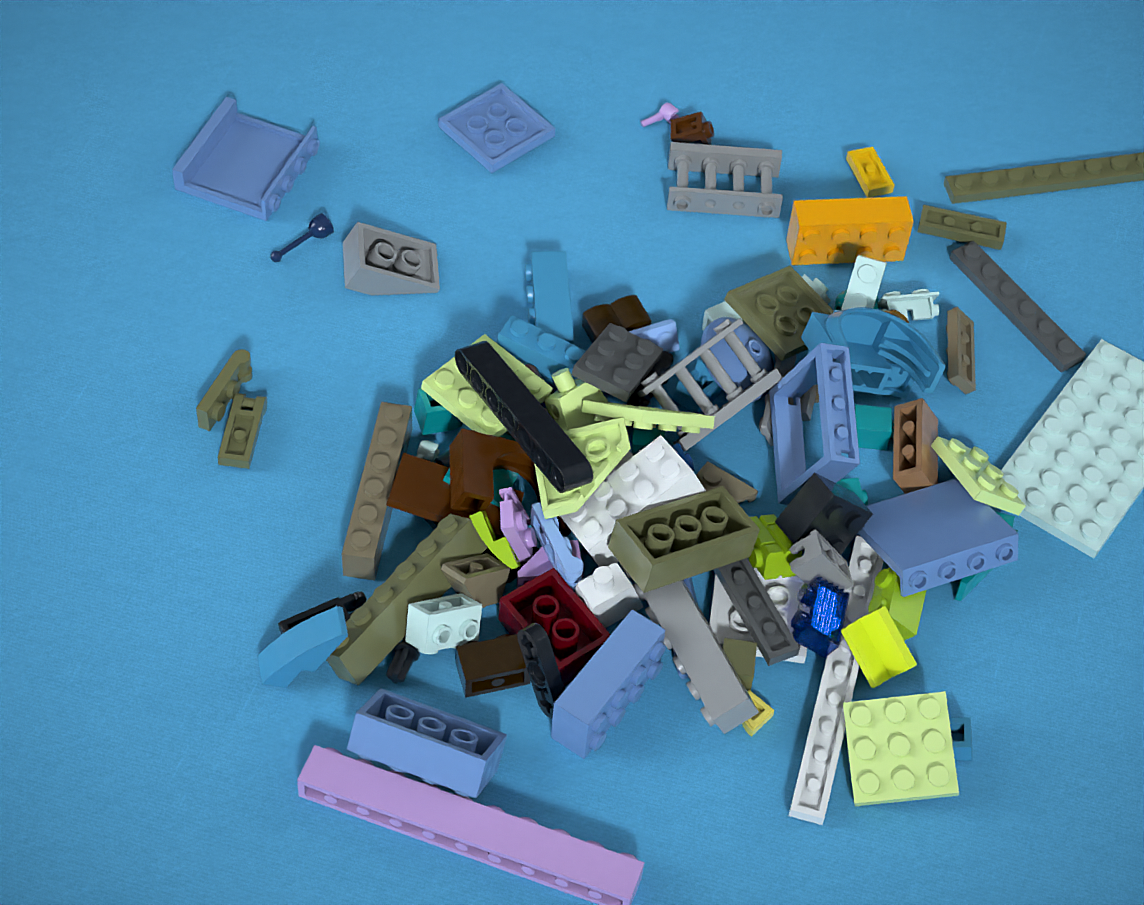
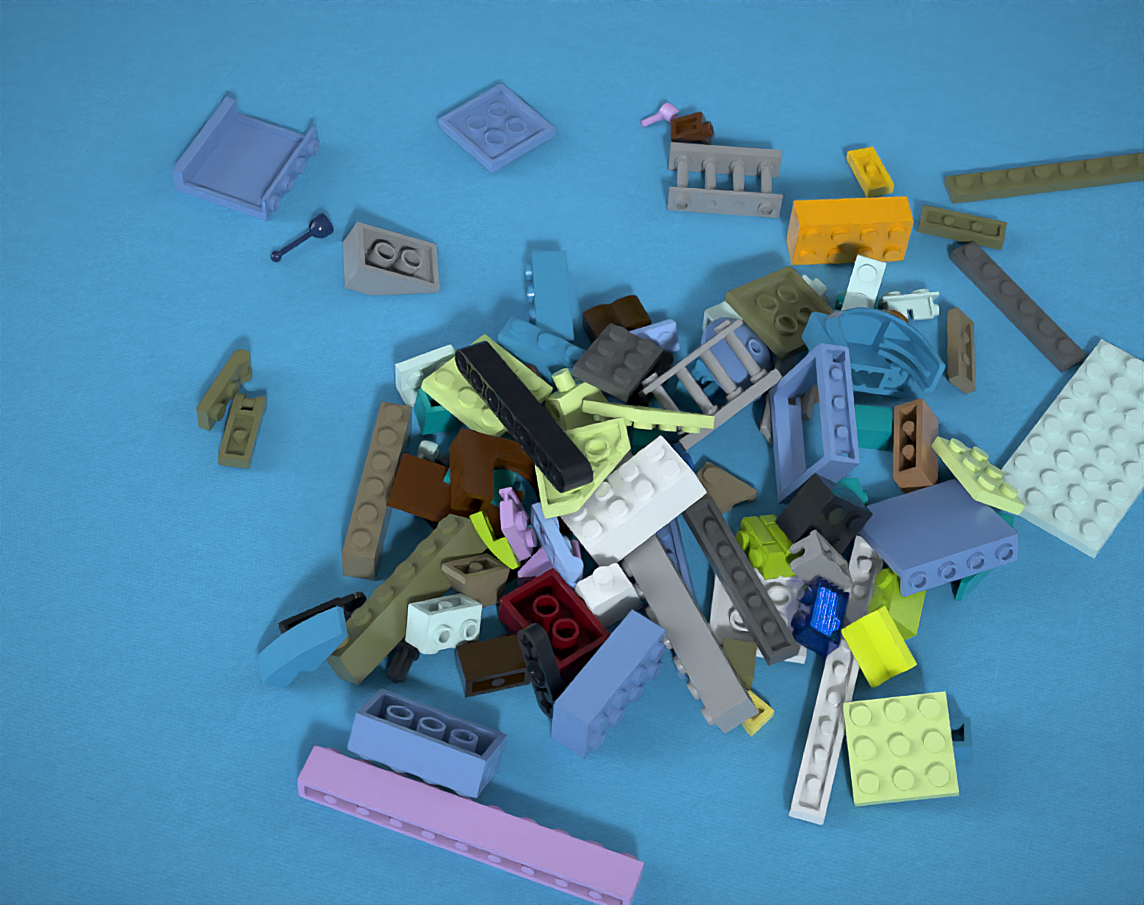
(414, 370): none -> light aqua bracket
(683, 538): olive brick -> none

